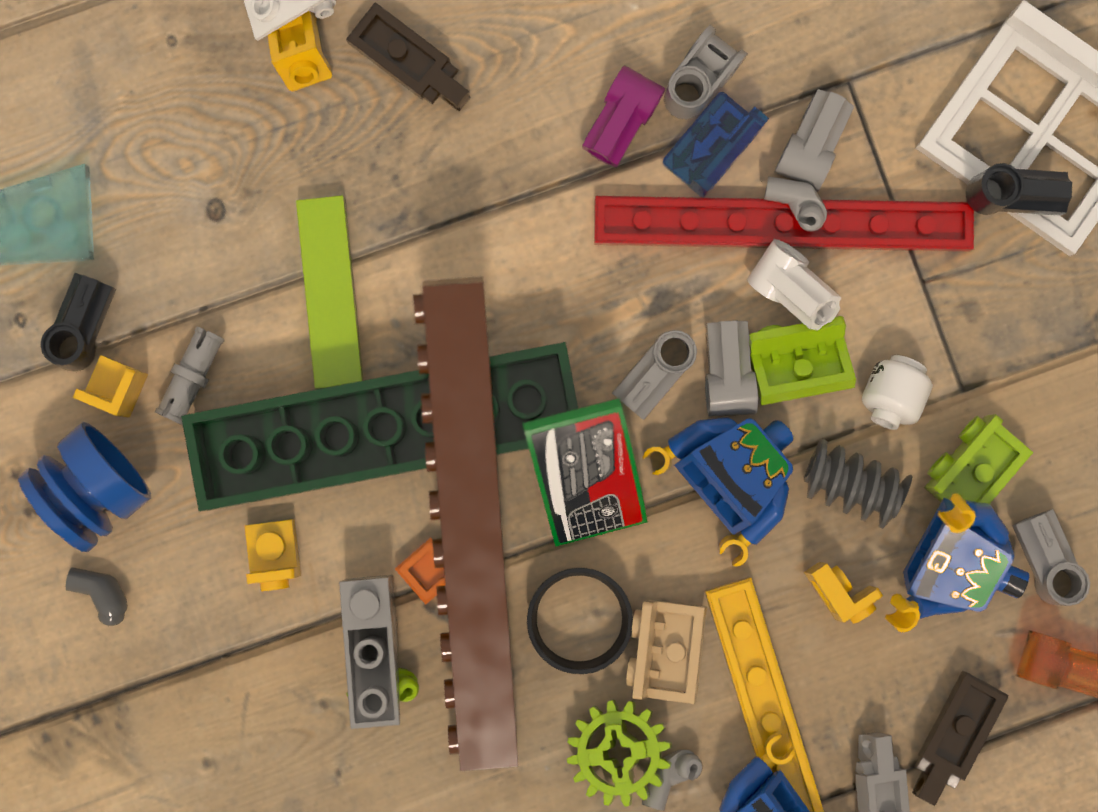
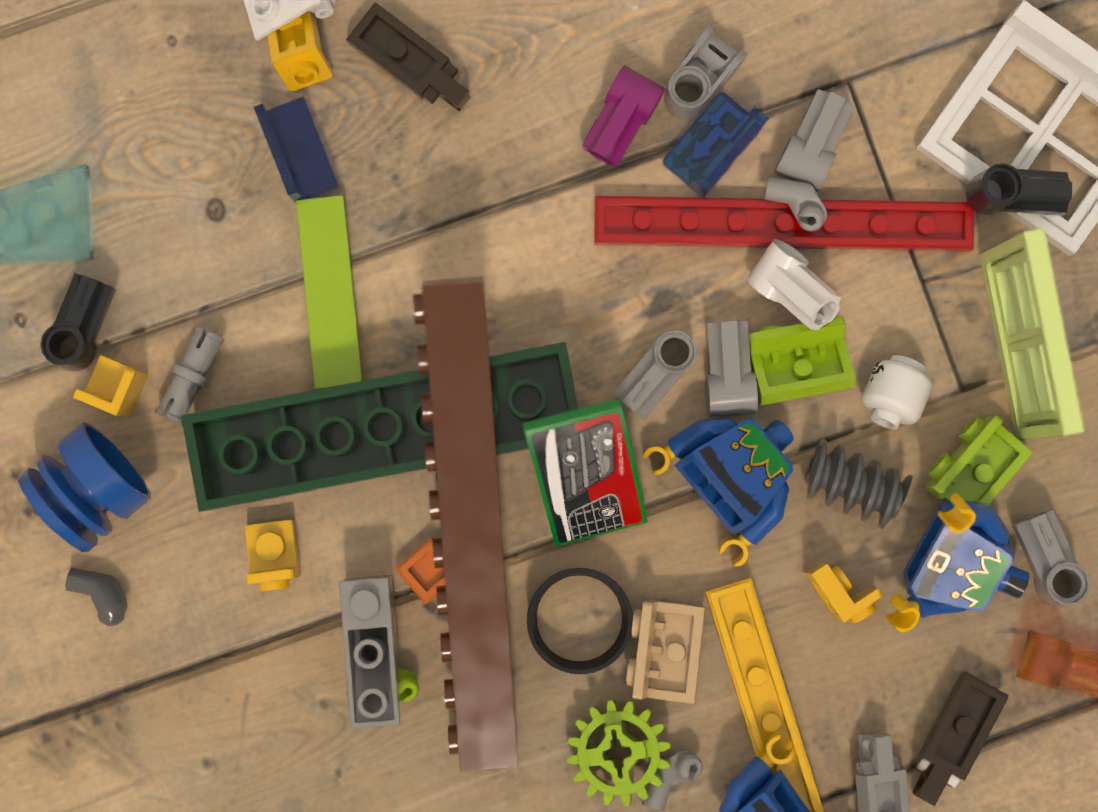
(297, 149): none -> clear blue panel
(1031, 337): none -> yellowish green window

